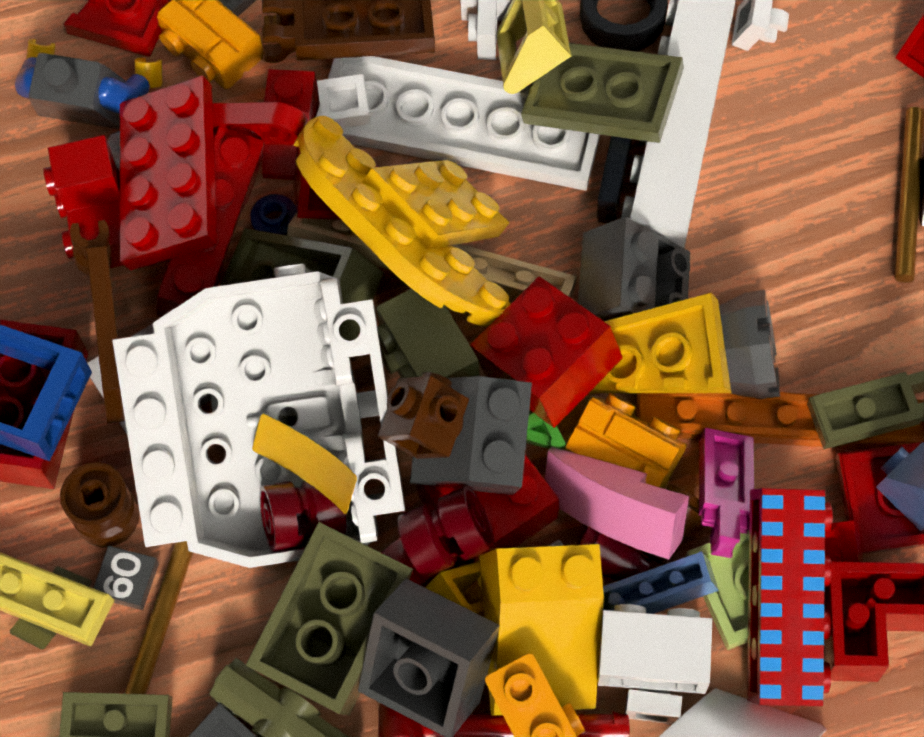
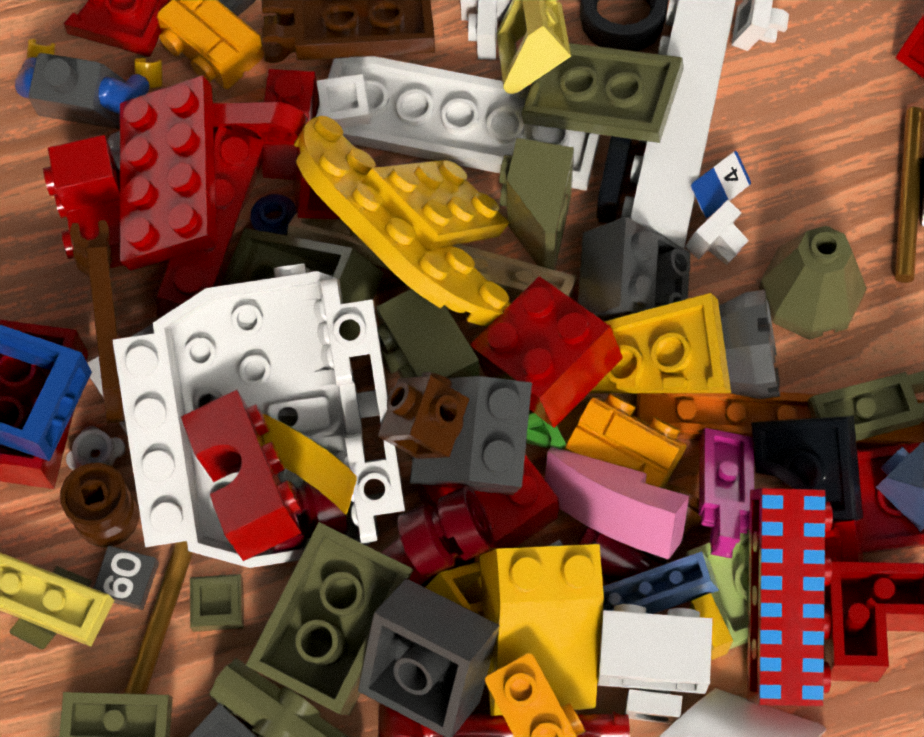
(90, 440): none -> white plate
(216, 603): none -> olive tile
(255, 506): none -> red arch
(538, 196): none -> olive slope
(719, 235): none -> white tile
(720, 184): none -> sticker
(720, 634): none -> yellow tile
(813, 457): none -> black tile
(814, 283): none -> olive cone

